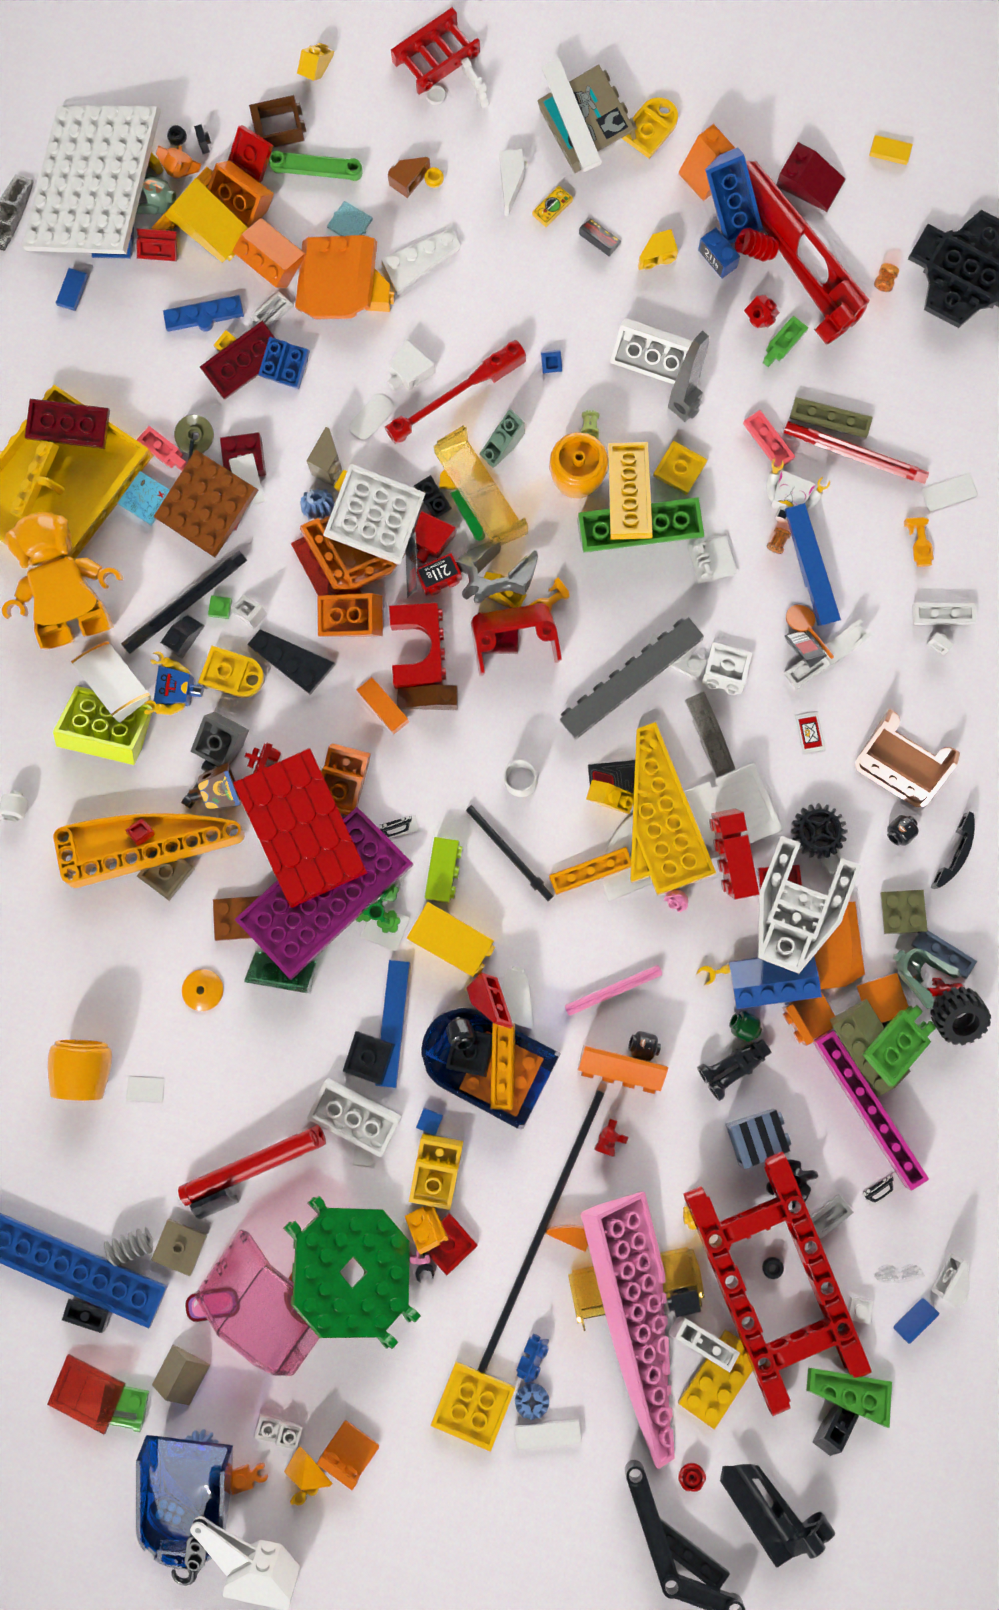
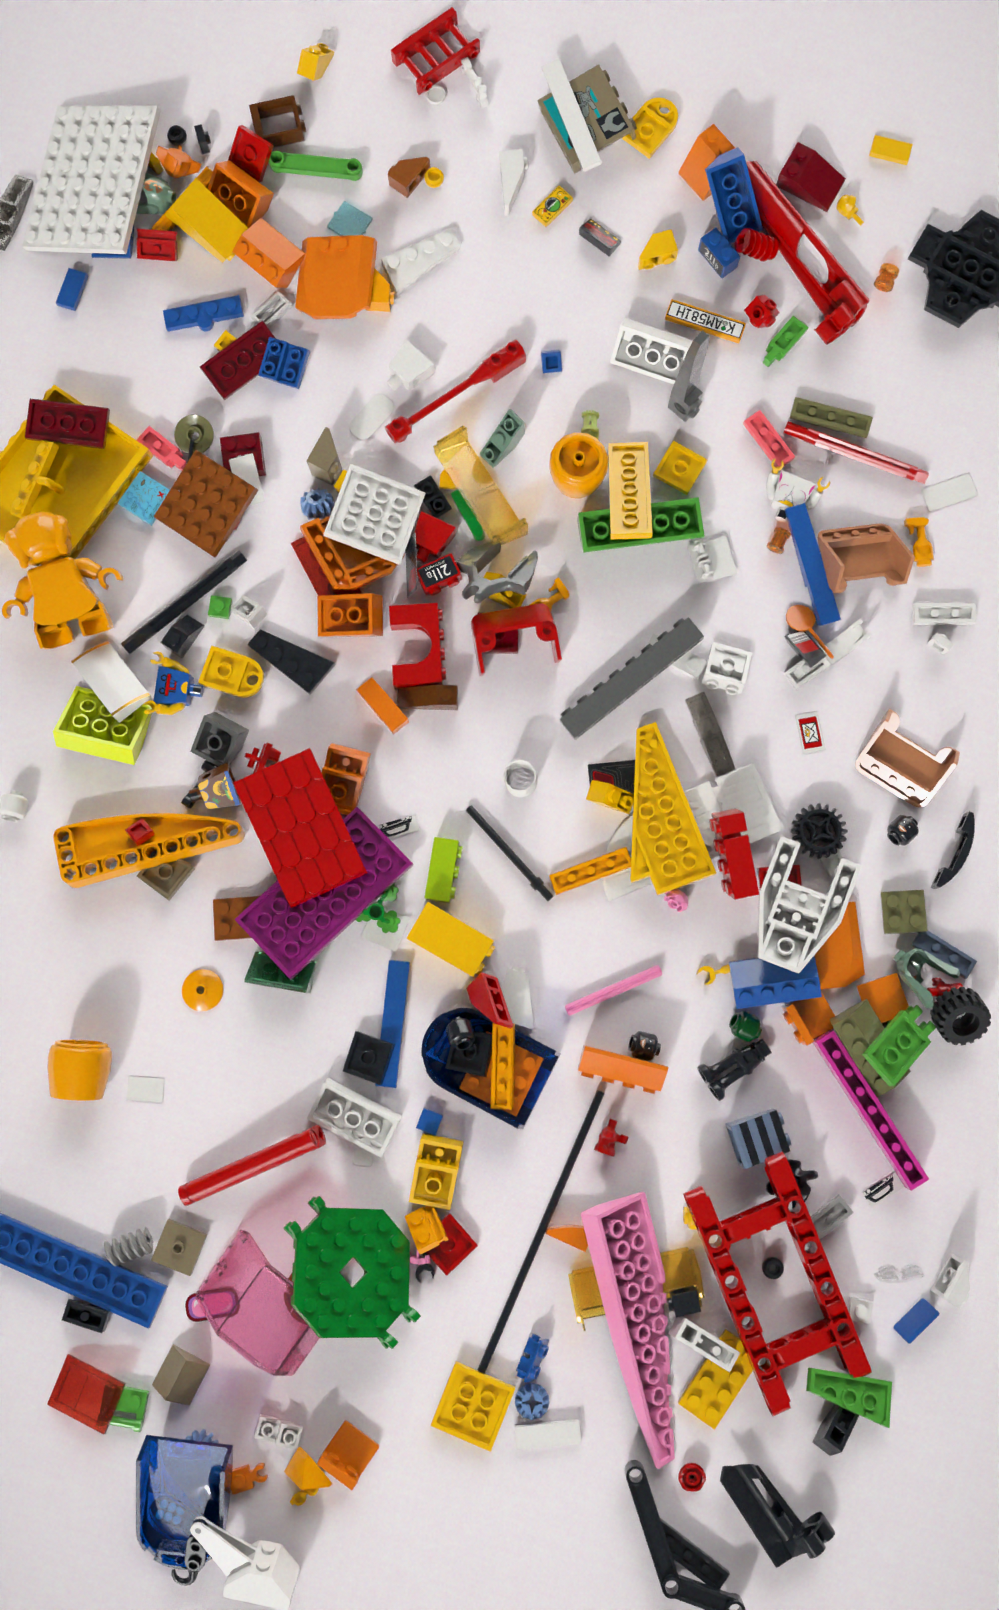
(213, 1203): black slope -> none
(705, 320): none -> tile
(847, 208): none -> yellow piece
(864, 554): none -> nougat windscreen

